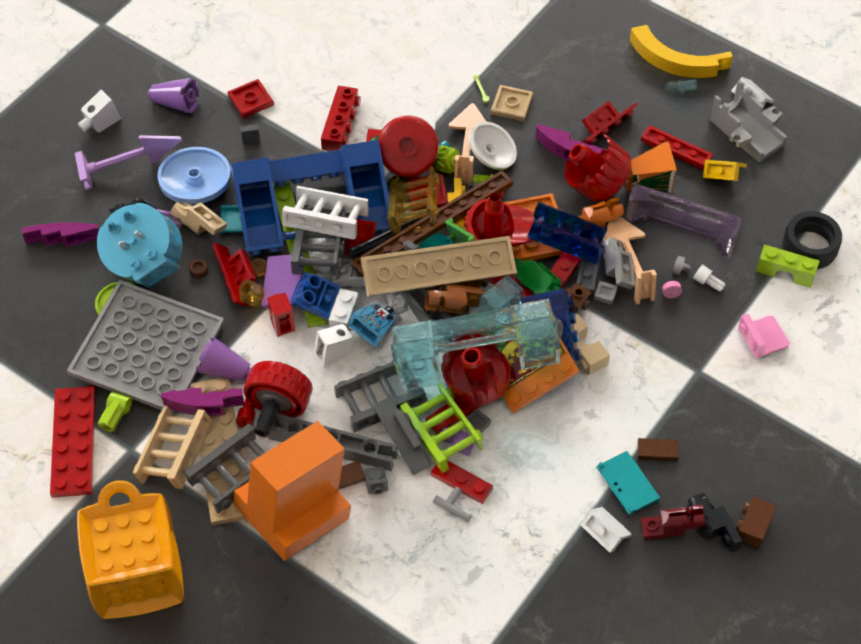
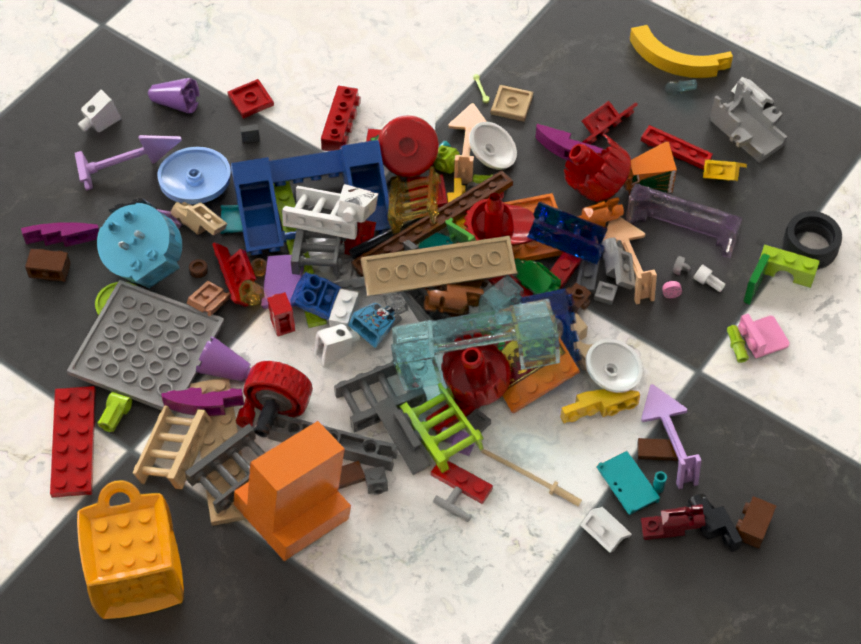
(48, 265): none -> reddish brown brick
(208, 298): none -> nougat plate
(356, 204): none -> white torso
(553, 488): none -> tan sword
(599, 400): none -> yellow slope
(619, 360): none -> white dish
(659, 482): none -> teal piece
(662, 406): none -> lavender piece
(737, 344): none -> lime axle
(756, 278): none -> green tile

